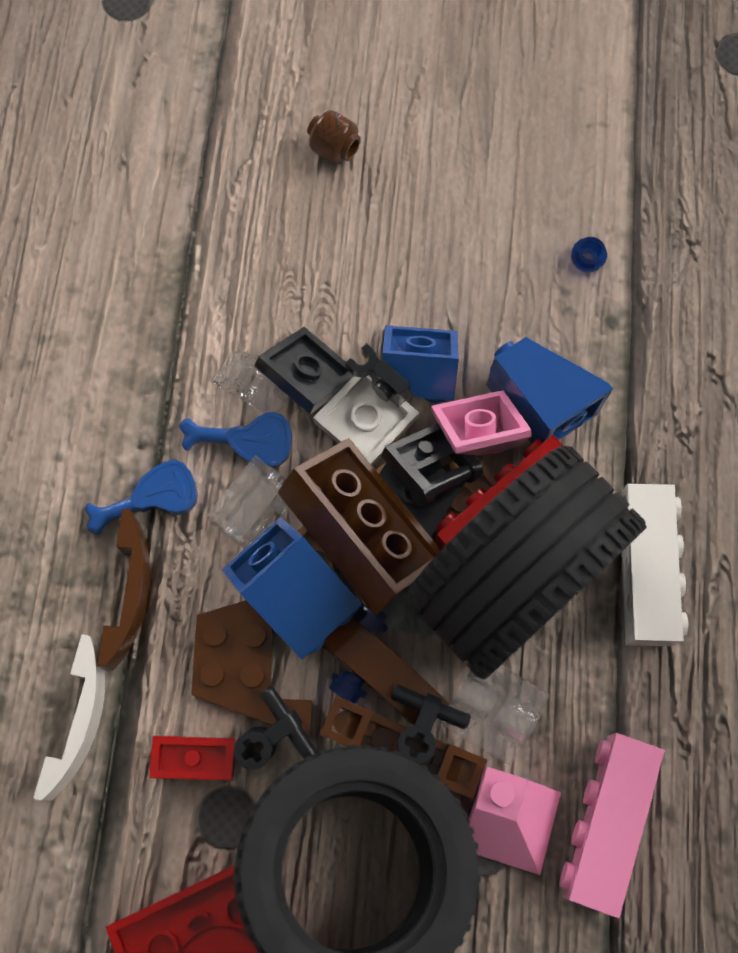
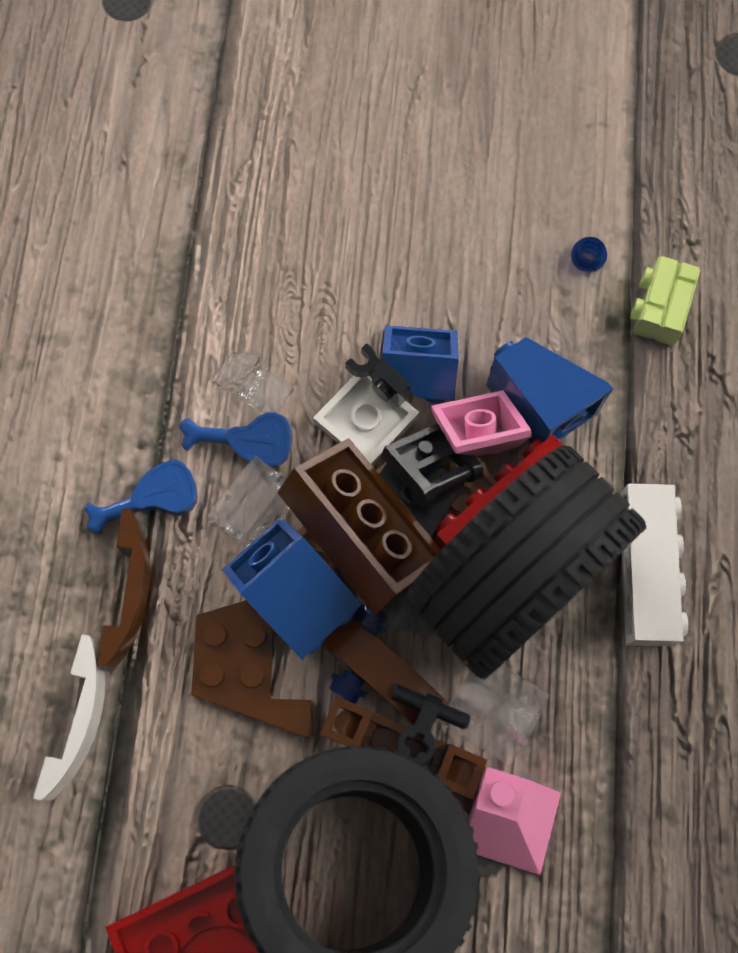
(192, 758): red plate -> none
(287, 724): black piece -> none
(304, 369): black plate -> none
(333, 137): reddish brown head -> none
(612, 824): bright pink brick -> none
(665, 300): none -> yellowish green brick

